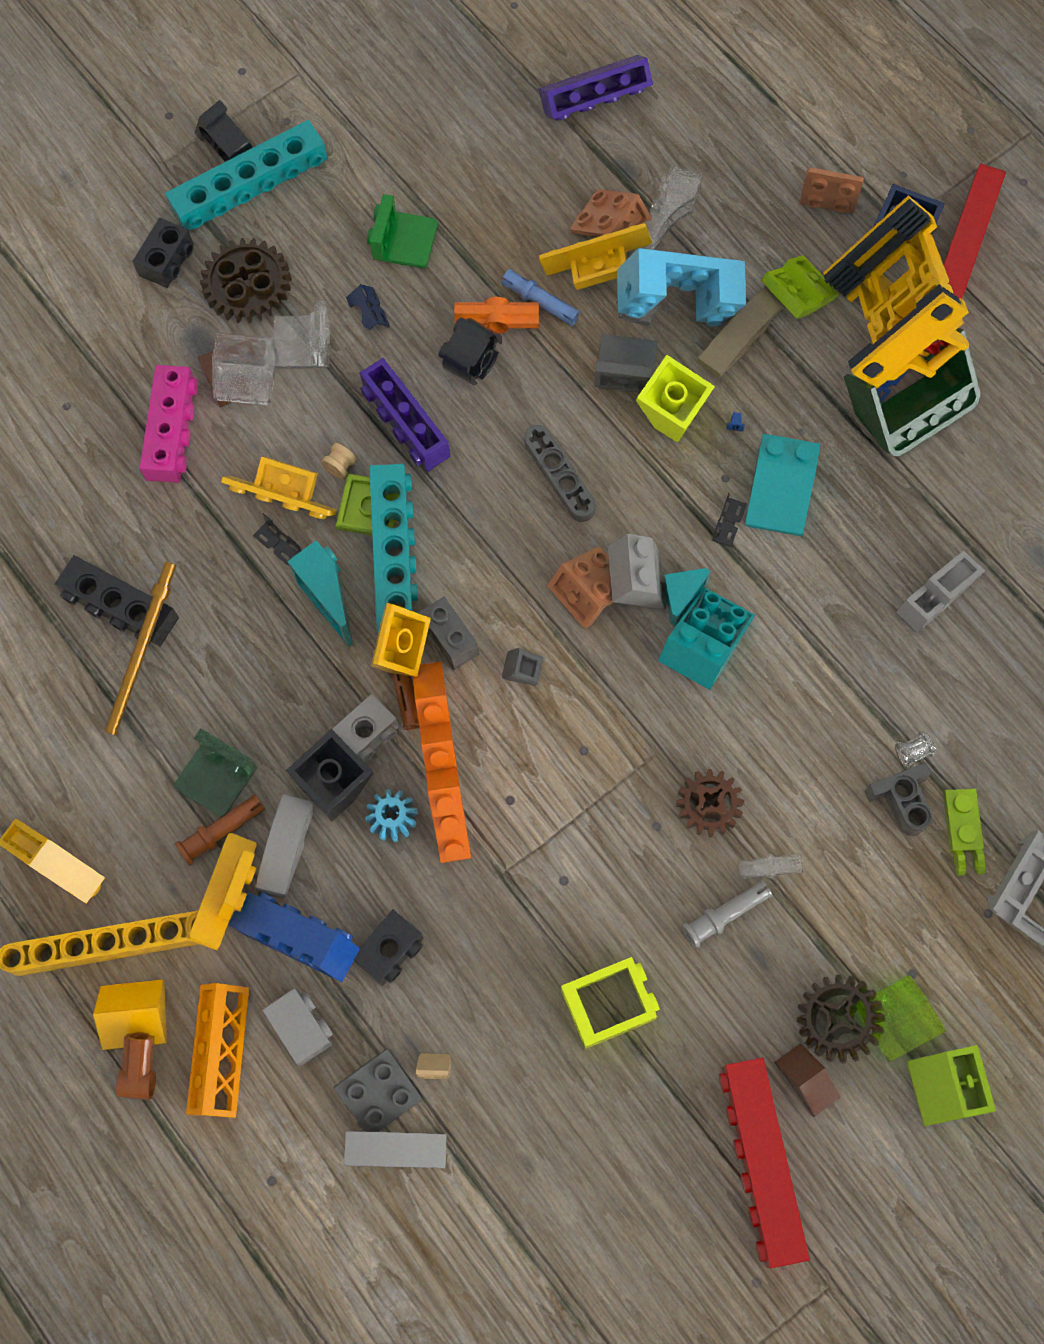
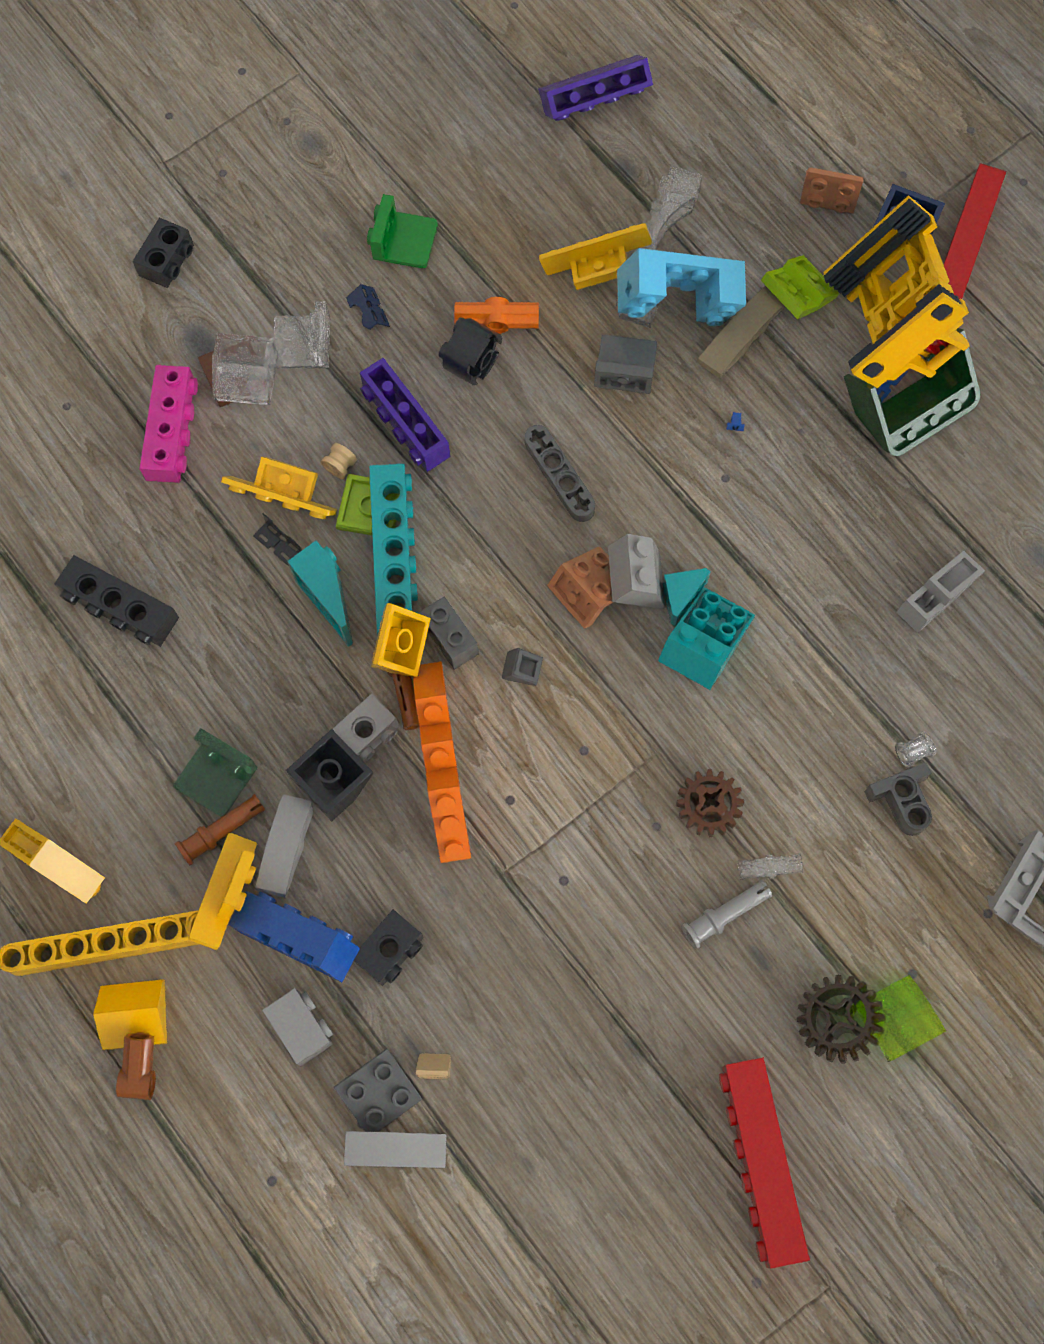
(160, 593): pearl gold bar -> none
(207, 1048): light orange fence -> none
(221, 132): black tile -> none
(245, 280): dark brown gear -> none
(254, 164): teal brick -> none
(395, 805): medium azure gear -> none
(531, 292): medium blue pin -> none
(578, 1012): neon yellow window -> none
(609, 213): nougat bracket -> none
(673, 398): neon yellow slope -> none
(729, 526): black piece -> none
(782, 484): teal slope -> none
(808, 1079): reddish brown slope -> none
(950, 1086): lime slope -> none
(964, 829): lime hinge -> none

